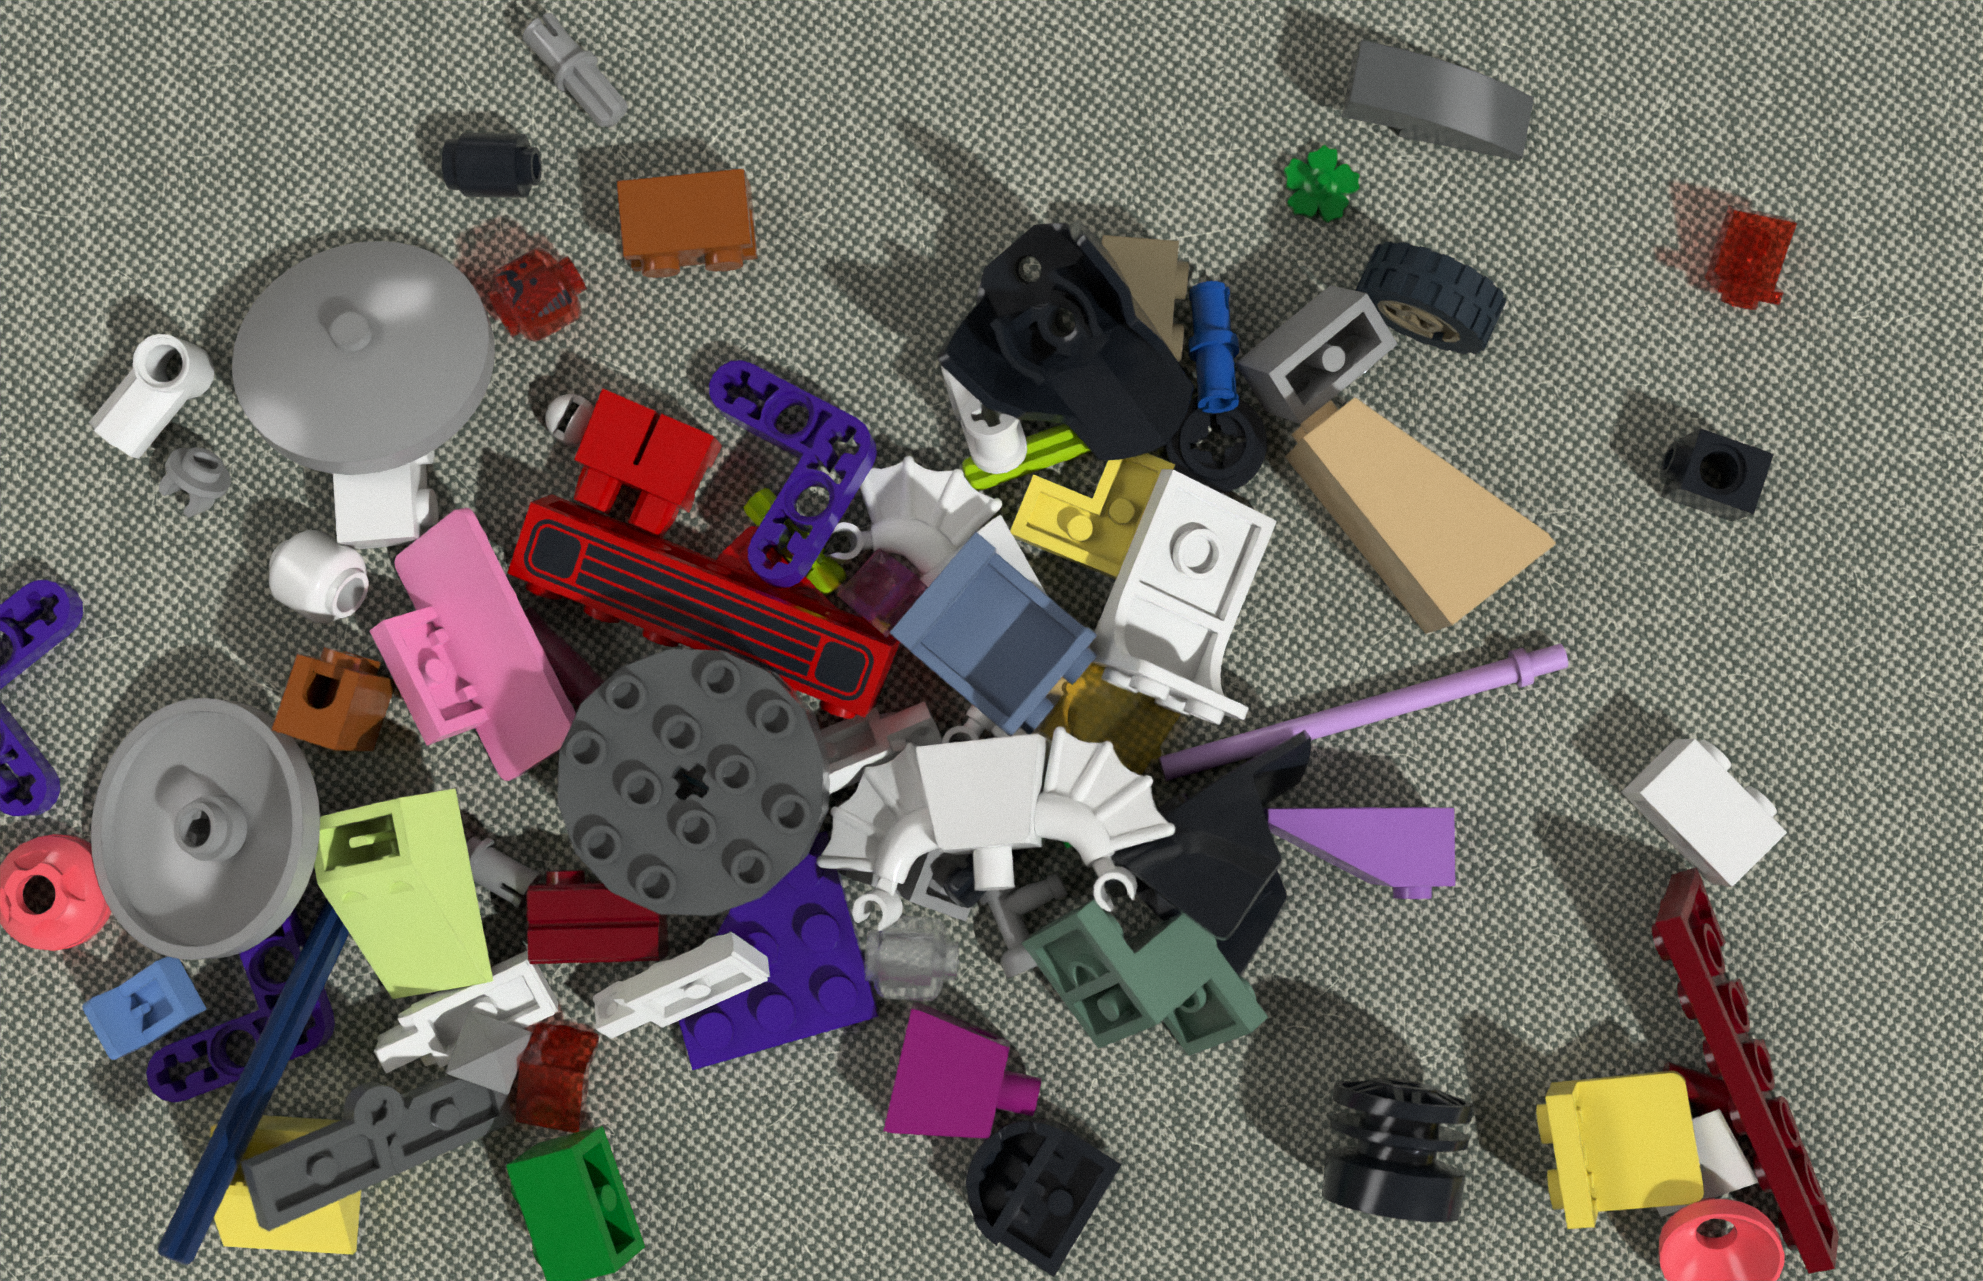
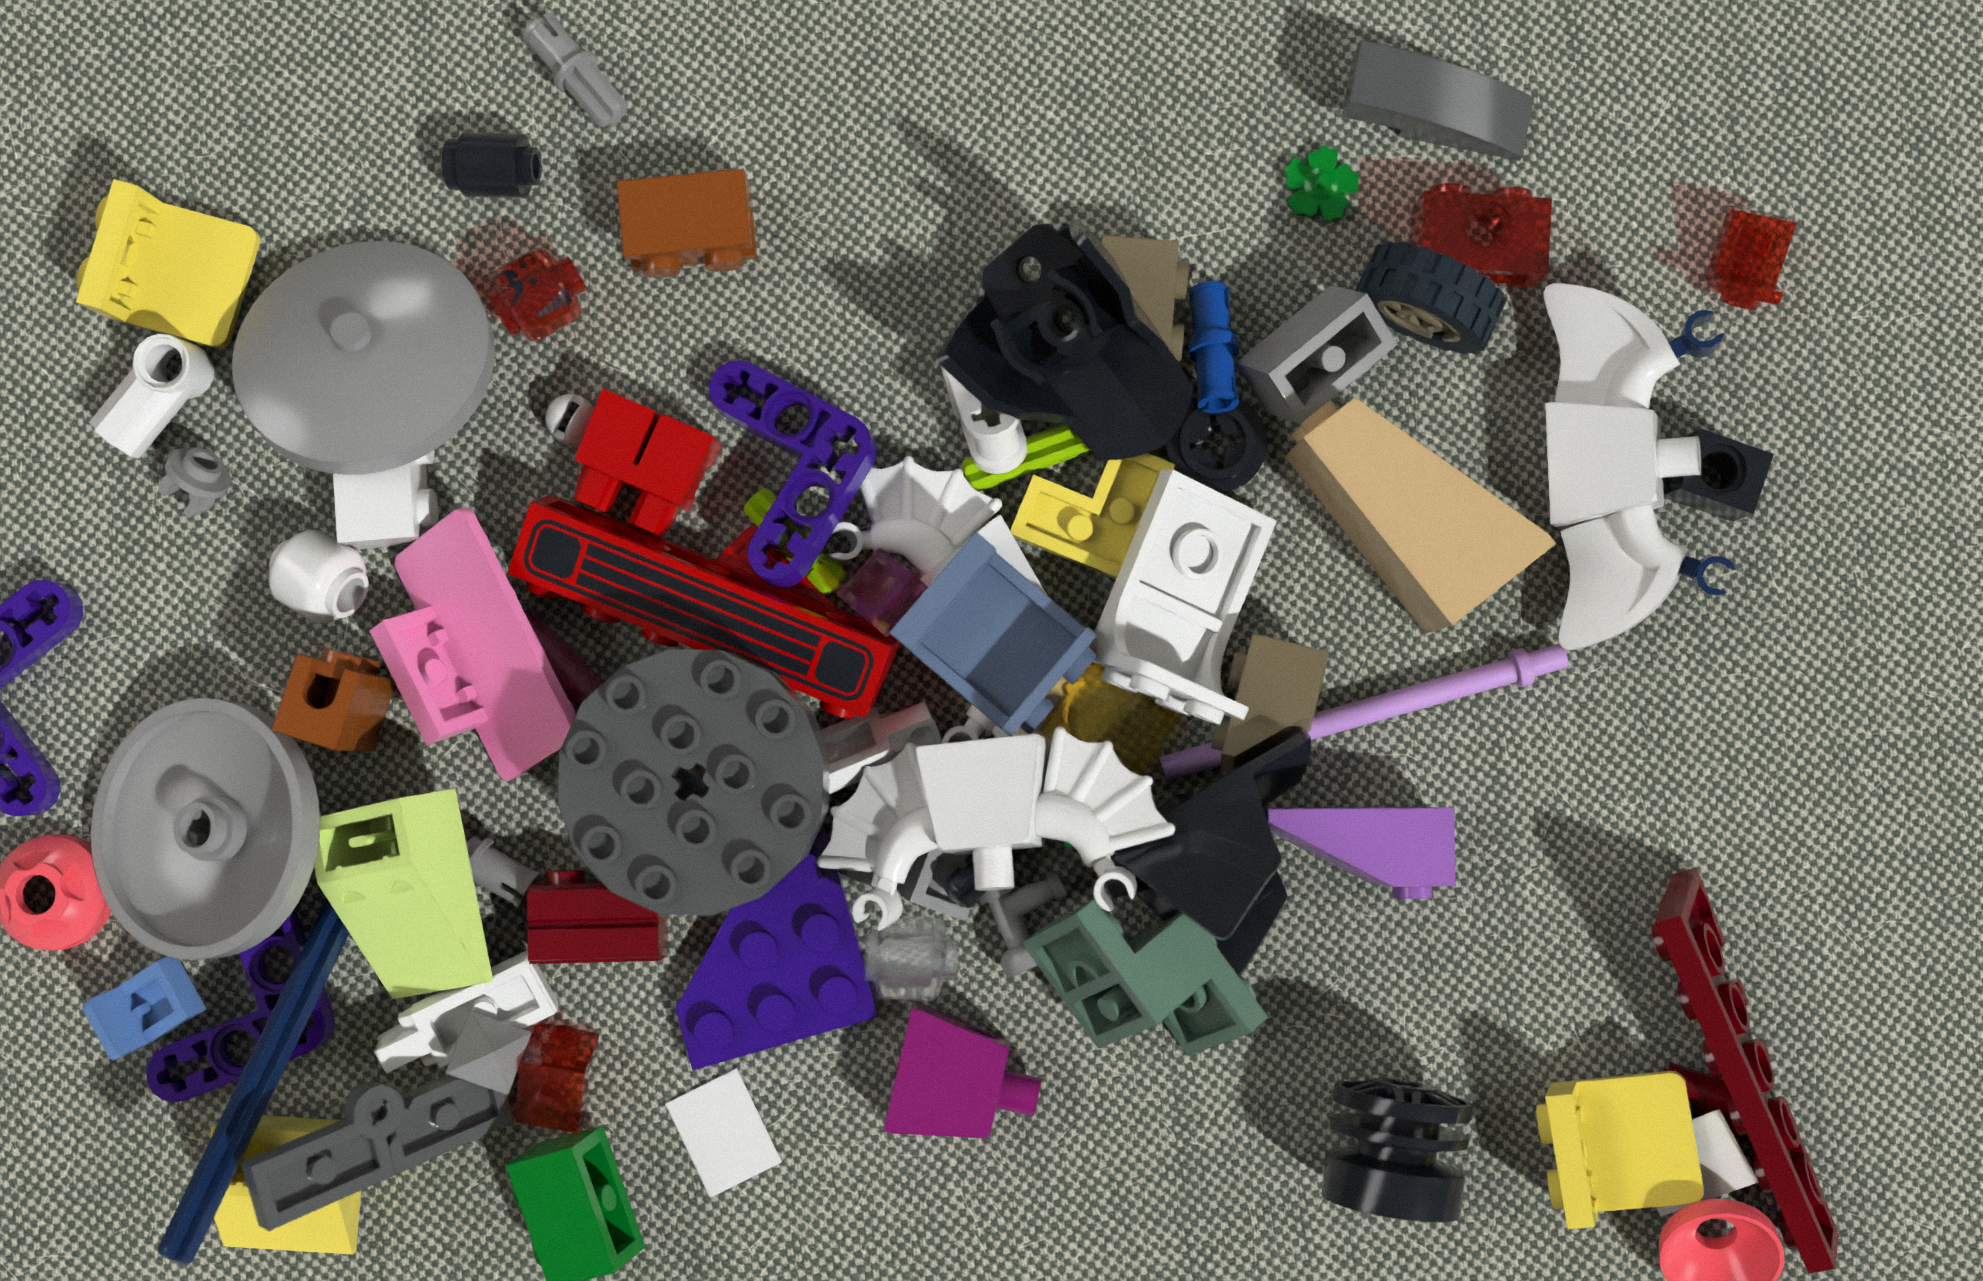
(167, 267): none -> light yellow bracket
(681, 985): white hinge -> none
(723, 1133): none -> white sticker
(1037, 1188): black slope -> none
(1281, 690): none -> dark tan slope
(1516, 222): none -> clear red brick
(1612, 462): none -> white torso
(1705, 810): white brick -> none

